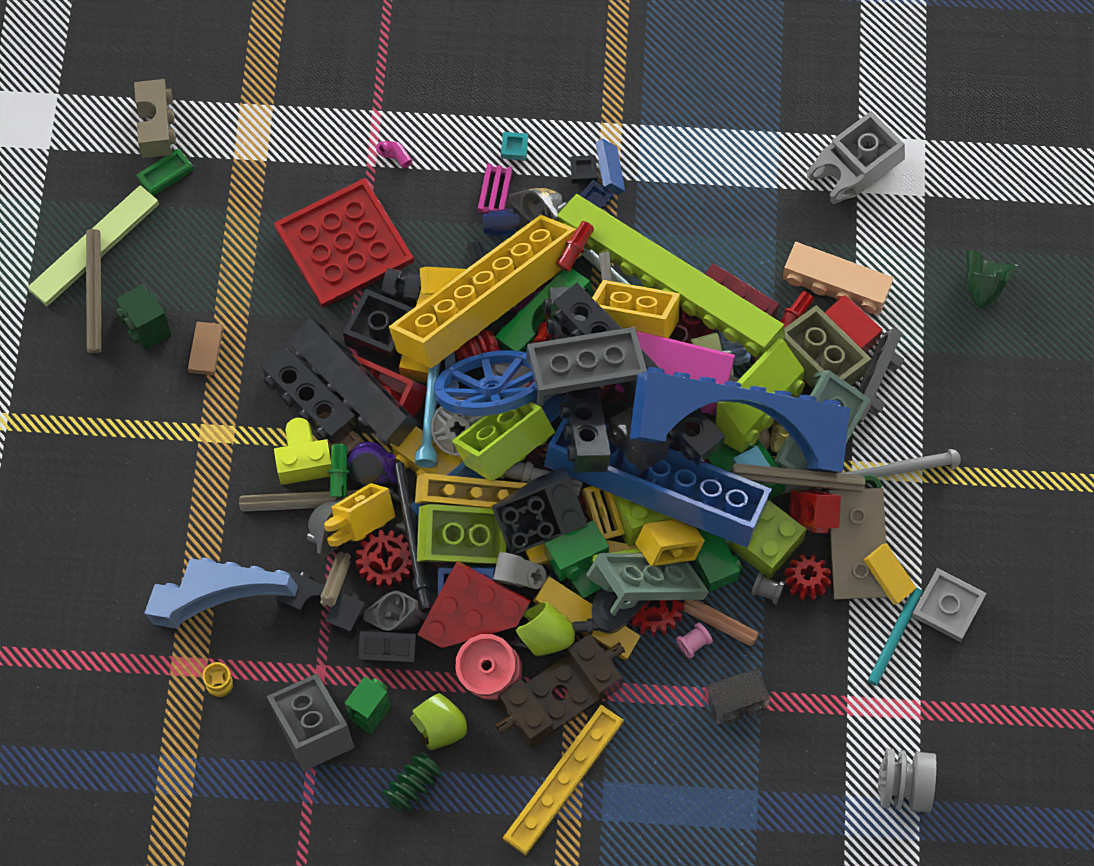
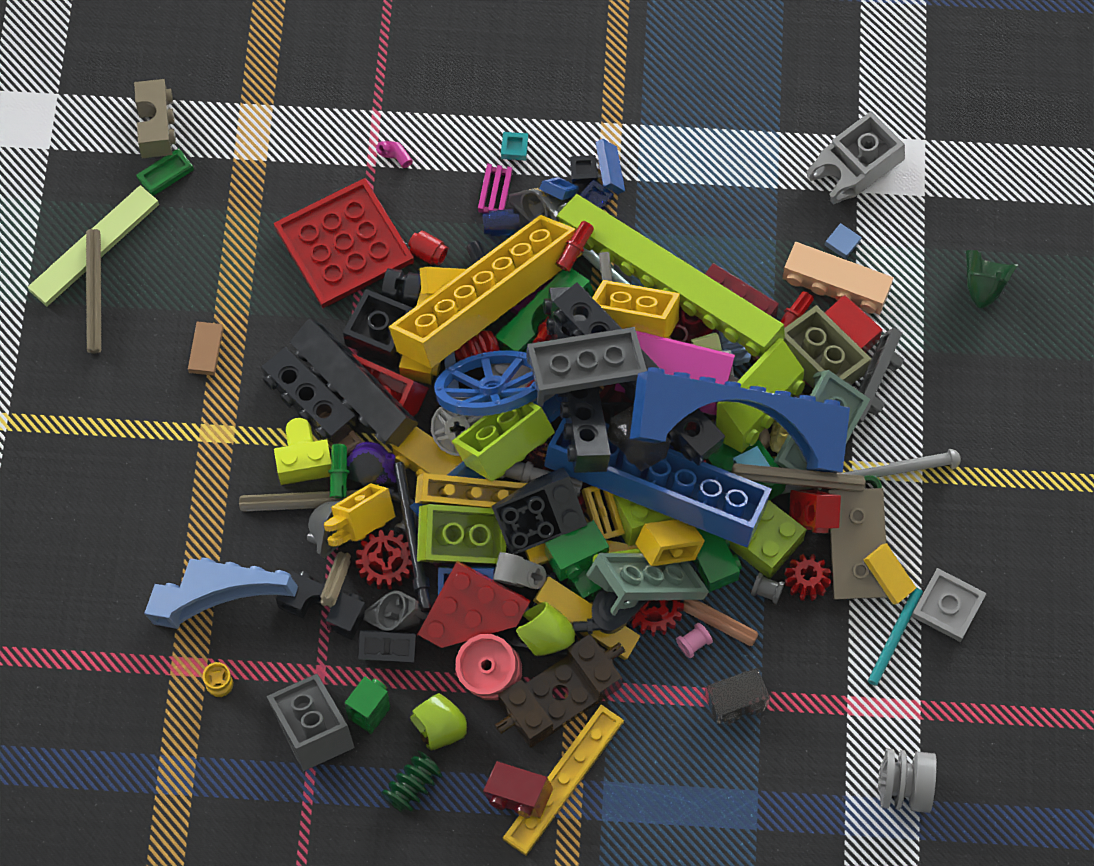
(143, 317): dark green brick -> none
(426, 455): medium azure piece -> none
(428, 248): none -> red brick
(518, 790): none -> dark red brick
(559, 188): none -> blue tile
(843, 241): none -> medium blue tile

